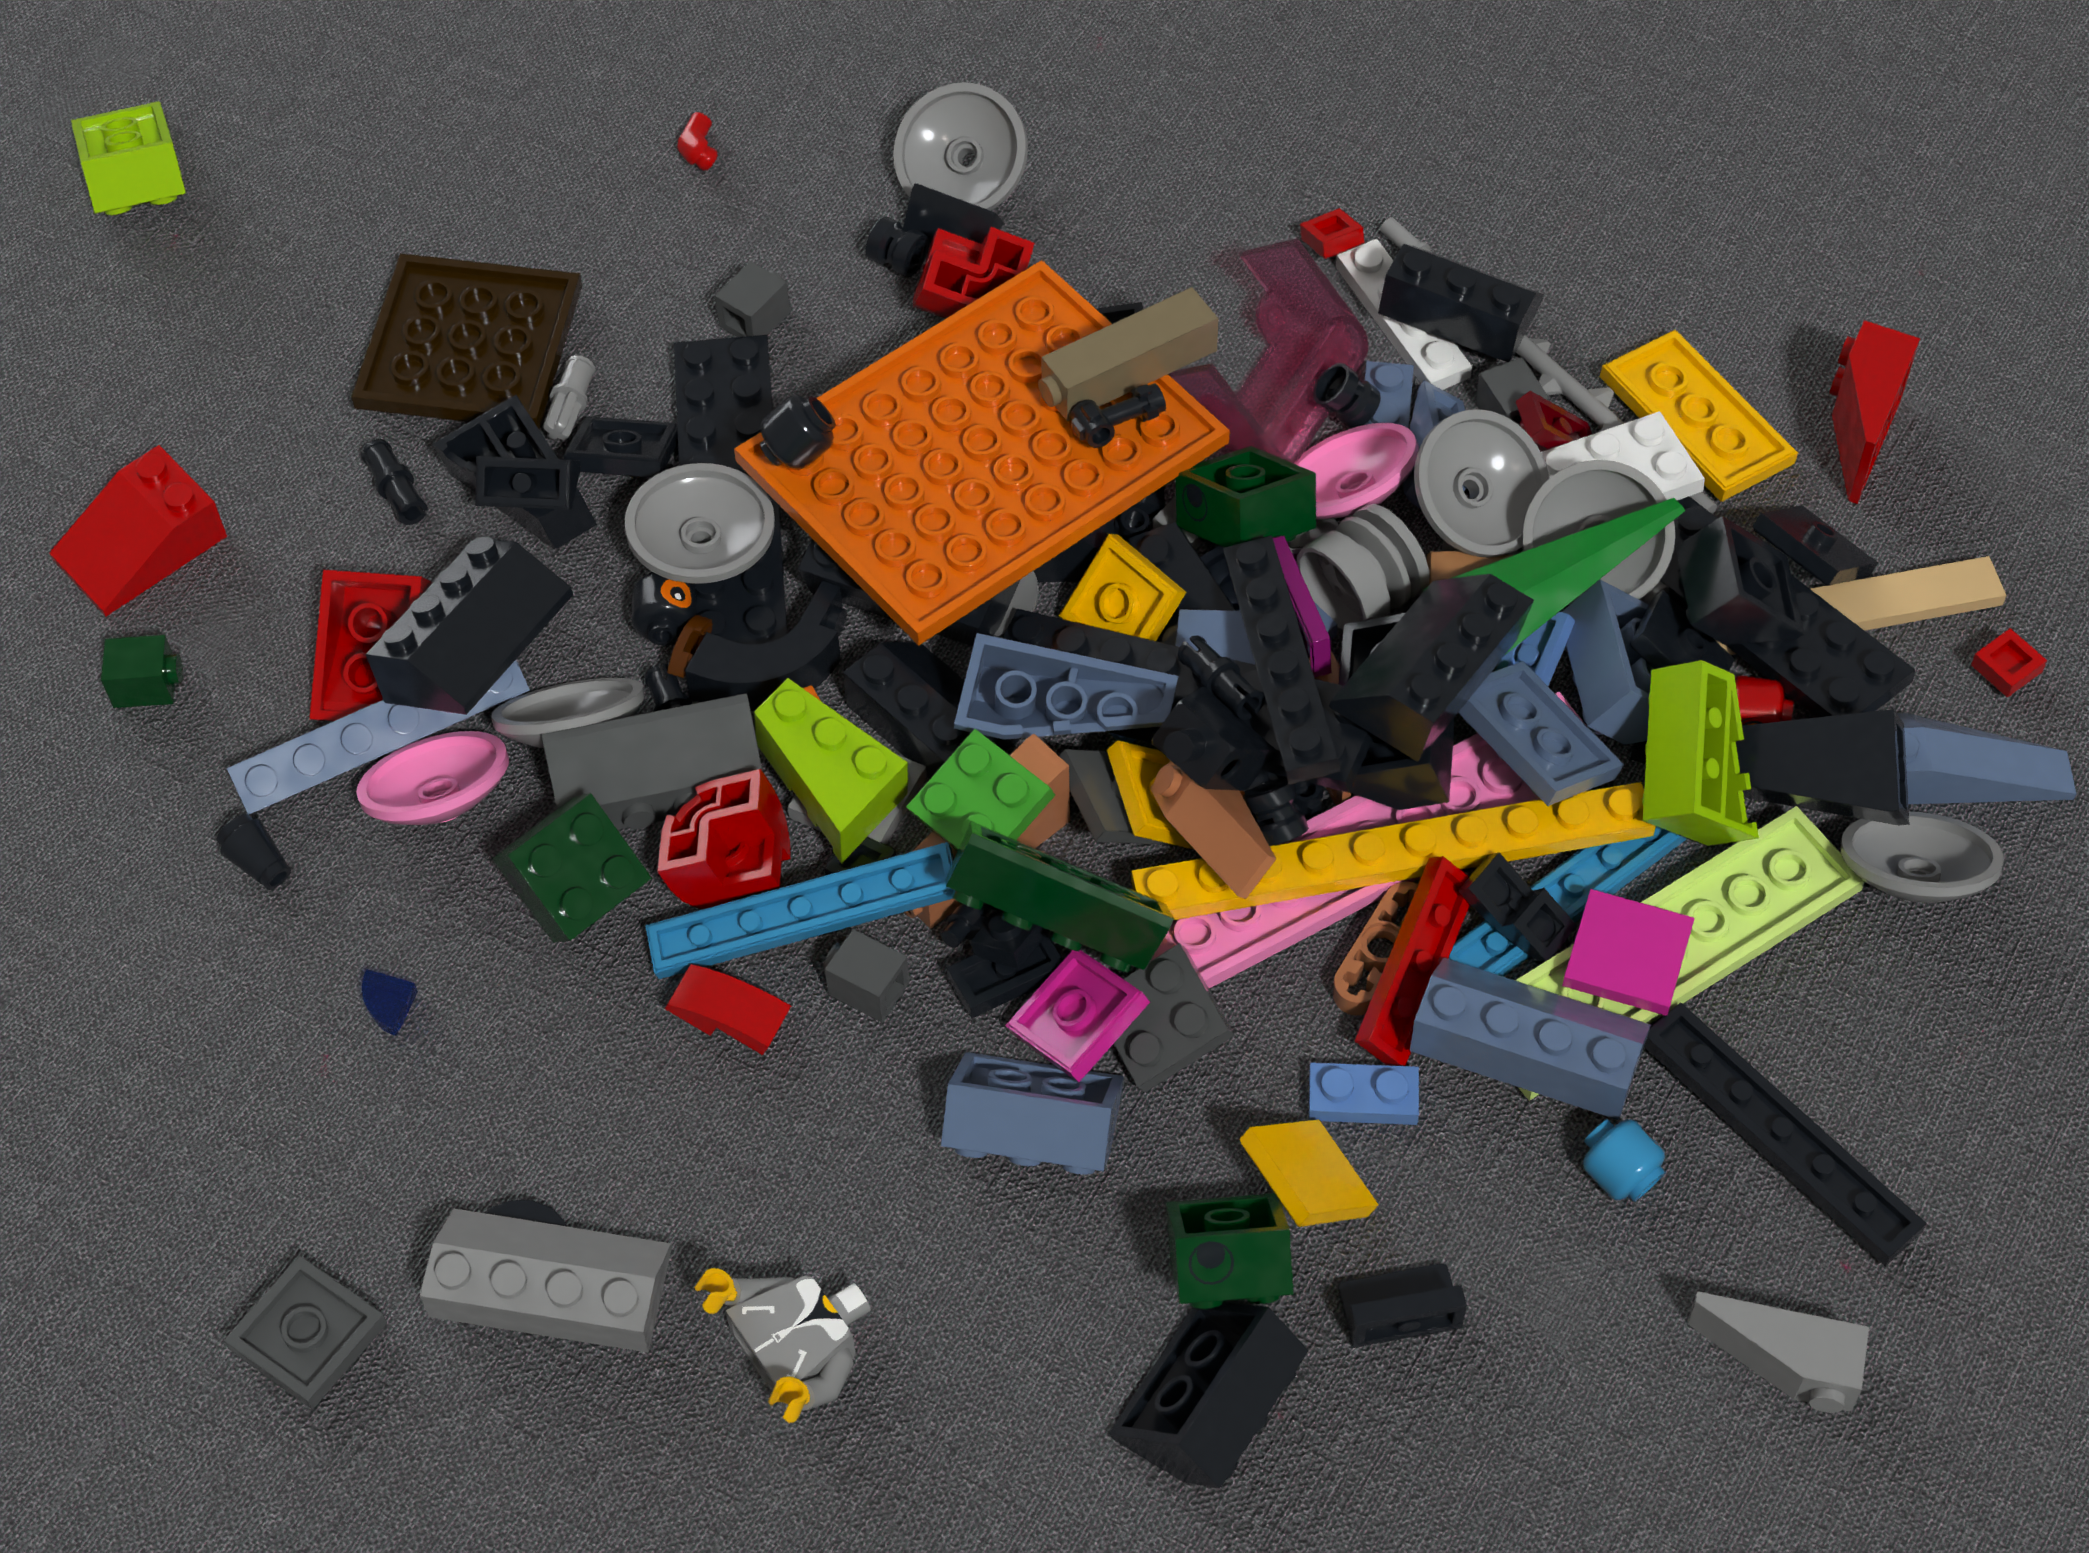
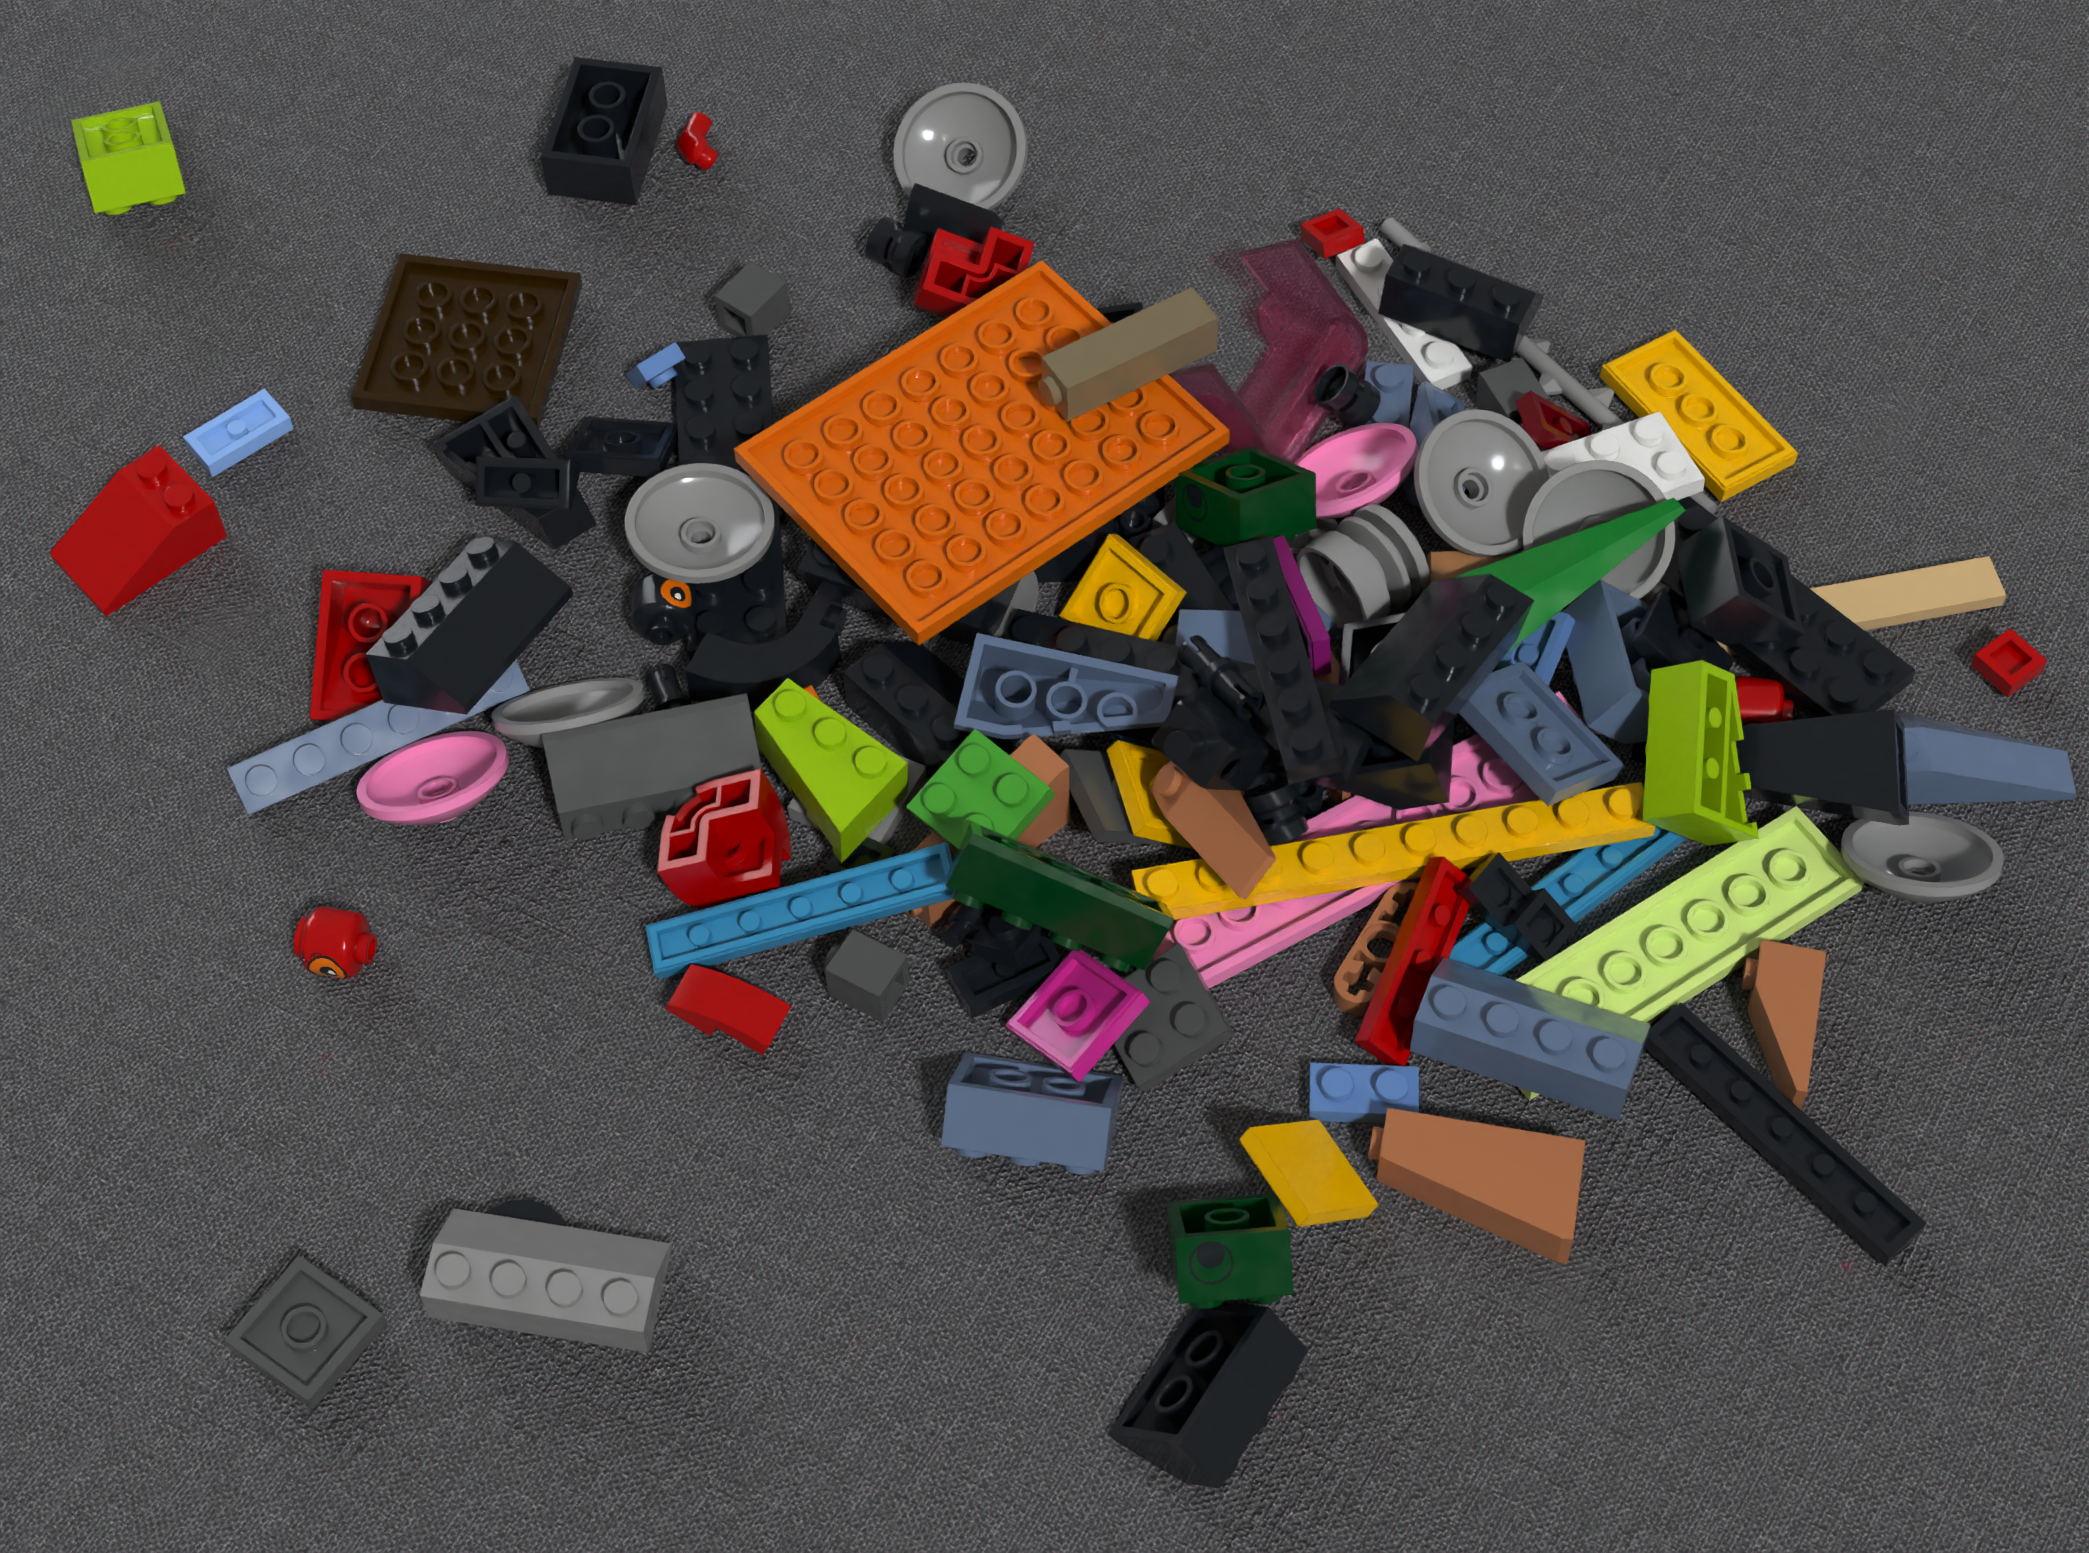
(140, 671): dark green brick -> none
(238, 432): none -> light blue plate
(251, 849): black cone -> none
(334, 942): none -> red head
(387, 999): clear blue tile -> none
(394, 482): black pin -> none
(569, 397): light grey axle -> none
(572, 868): dark green brick -> none
(604, 130): none -> black brick
(657, 368): none -> medium blue plate
(688, 644): reddish brown tile -> none
(790, 1333): light grey torso -> none
(797, 432): black head -> none
(1097, 424): black bar -> none
(1402, 1305): black panel -> none
(1487, 1175): none -> nougat slope
(1623, 1159): dark azure head -> none
(1628, 952): dark pink tile -> none
(1784, 1010): none -> nougat slope
(1795, 1351): light grey slope -> none
(1814, 545): black plate -> none
(1868, 397): red slope -> none

